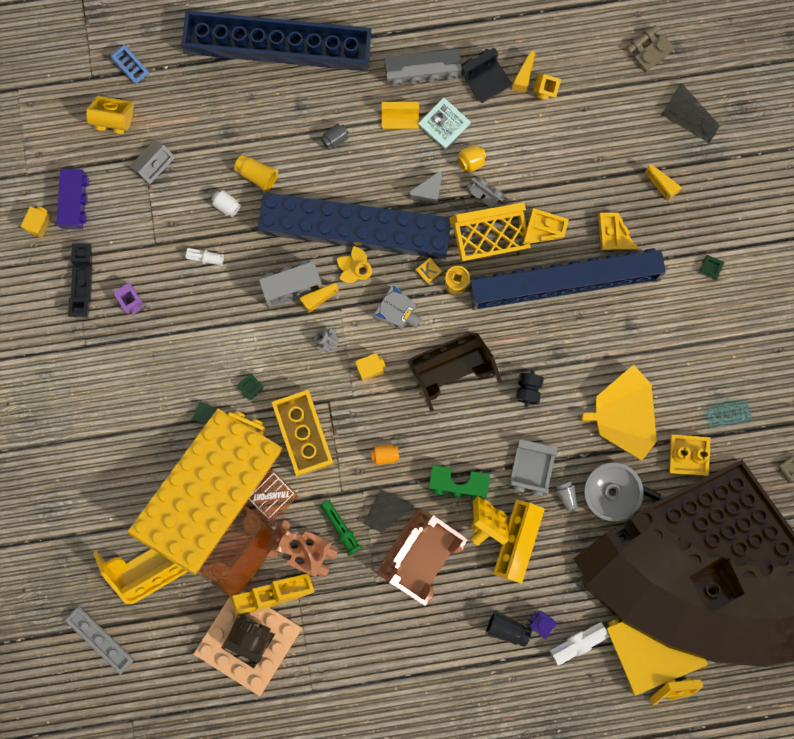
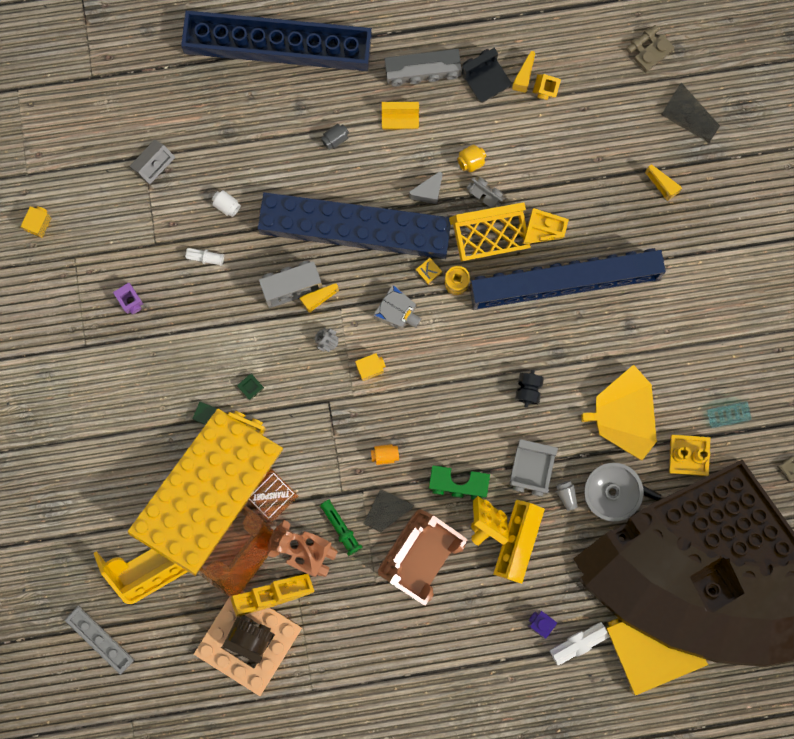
(72, 199): dark purple brick -> none
(81, 280): black slope -> none
(110, 113): yellow brick -> none
(124, 50): medium blue slope -> none
(256, 172): yellow plant -> none
(302, 433): yellow brick -> none
(352, 264): yellow plate -> none
(444, 123): light aqua tile -> none
(450, 362): dark brown windscreen -> none
(507, 630): black plant -> none
(614, 234): yellow wing -> none
(676, 690): yellow wing -> none
(711, 267): dark green tile -> none

